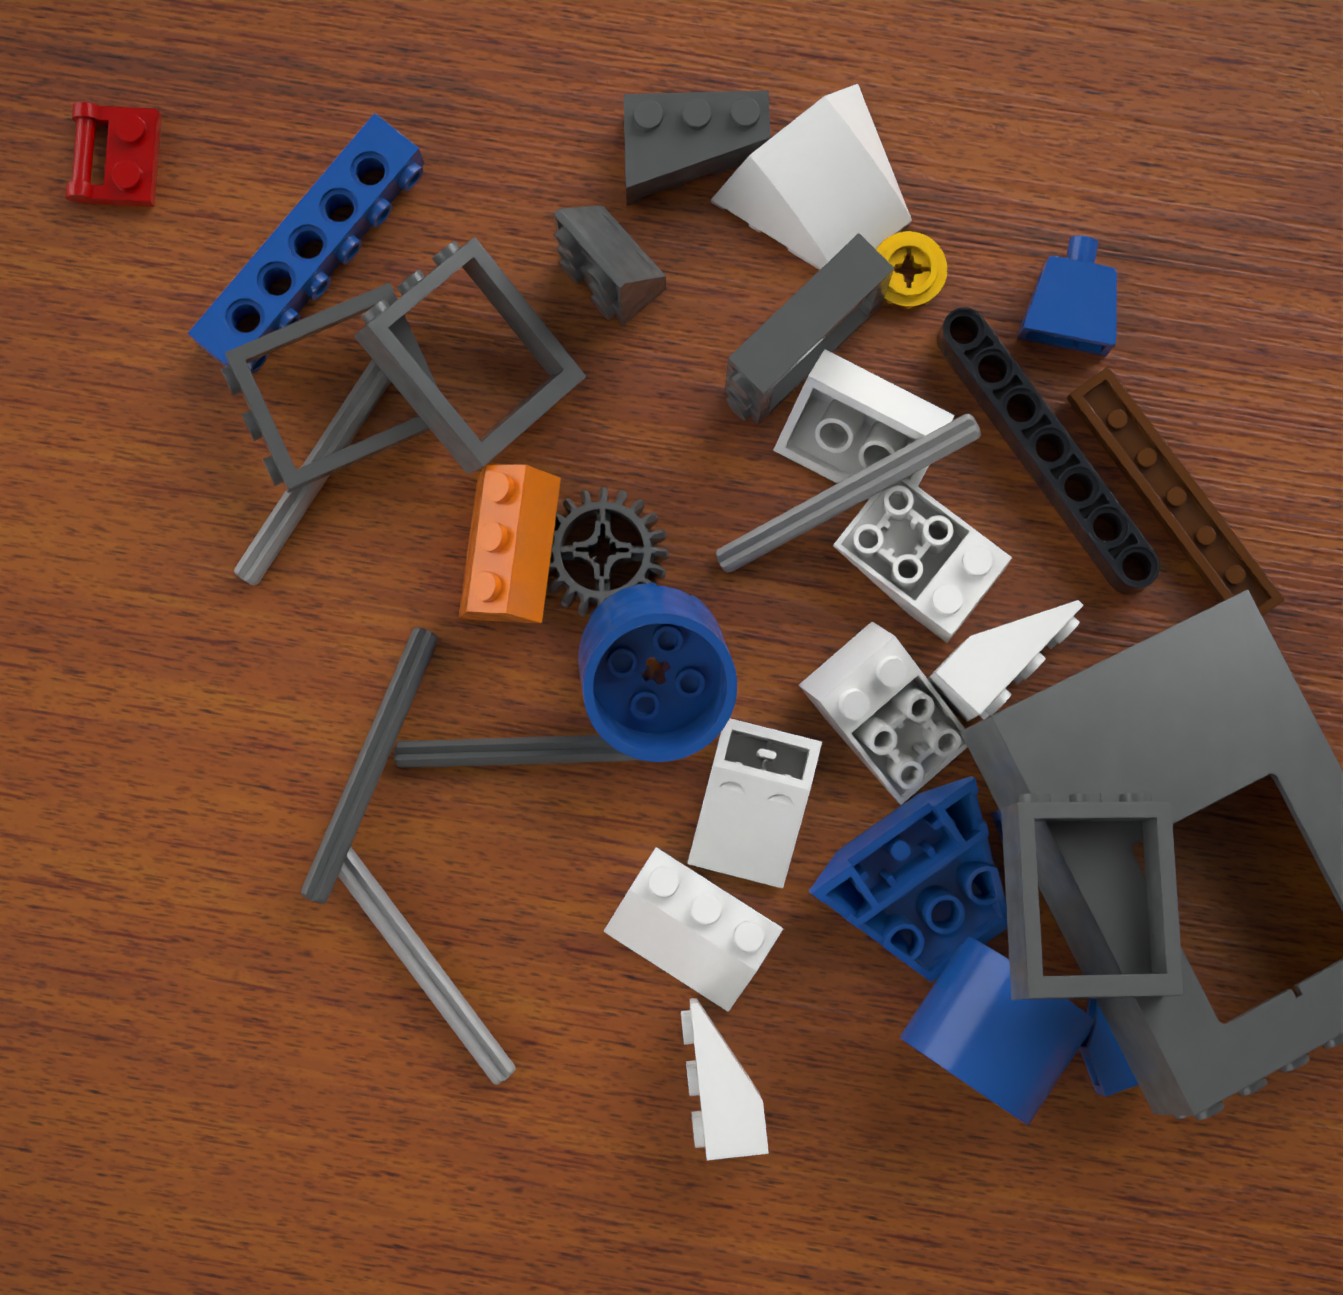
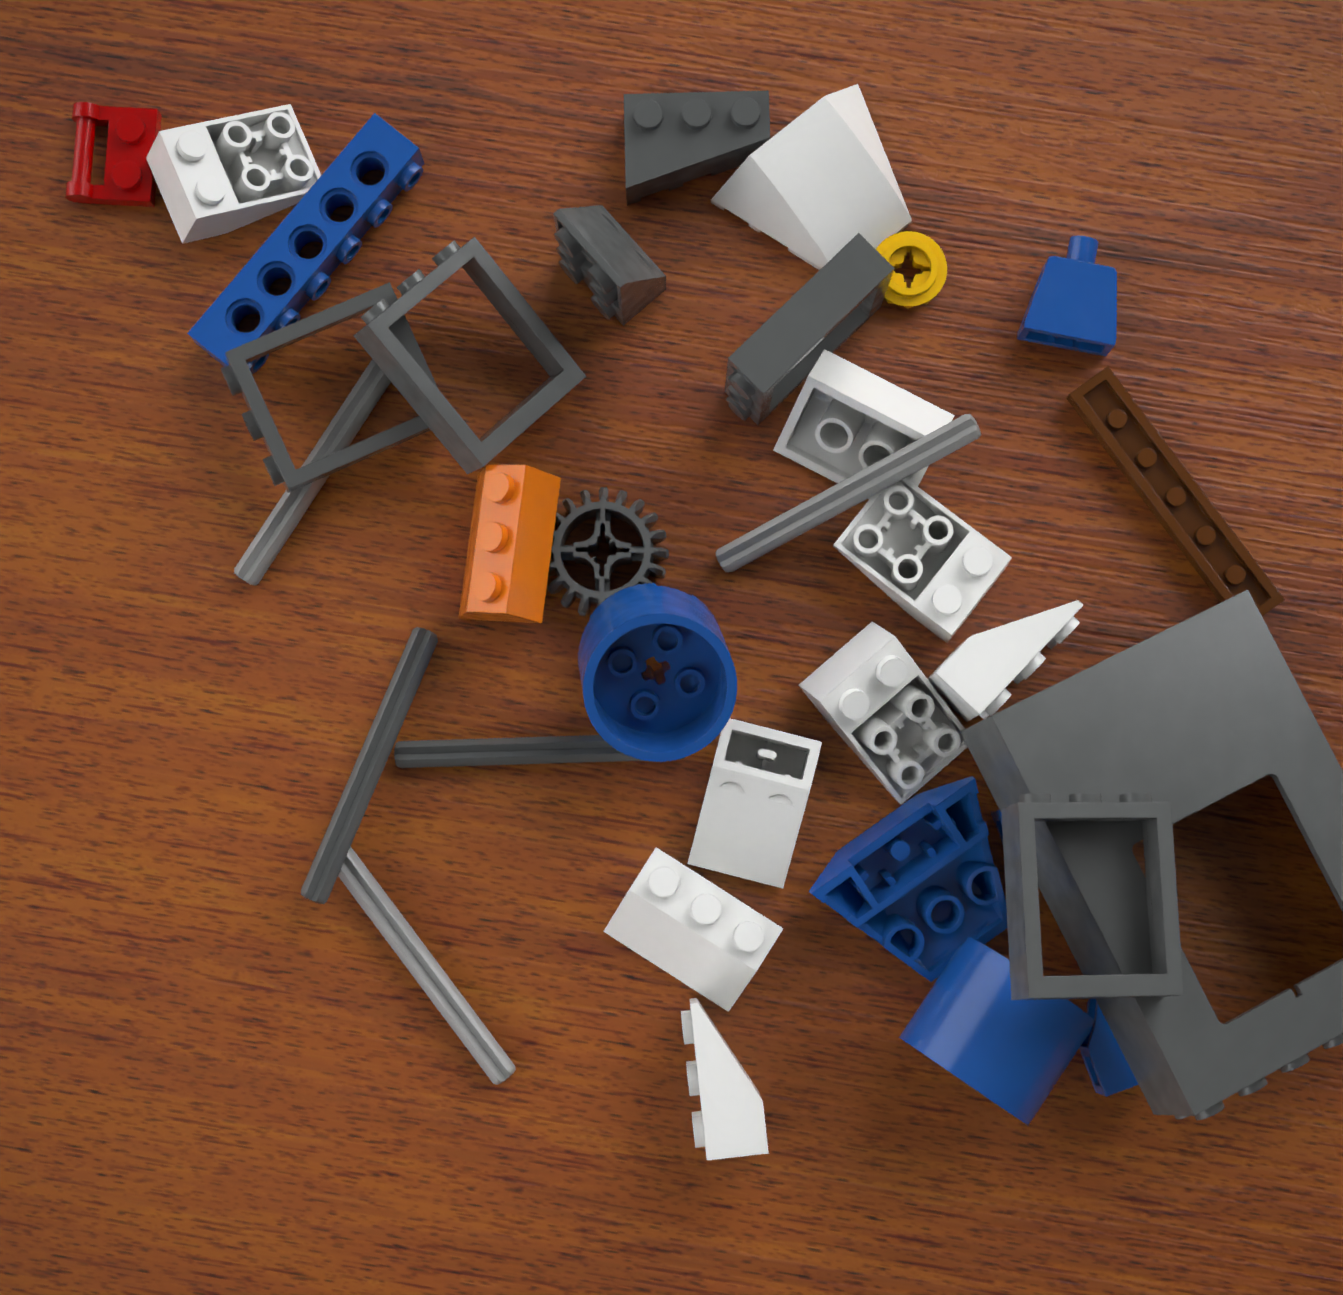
(231, 170): none -> white slope
(1044, 426): black beam -> none

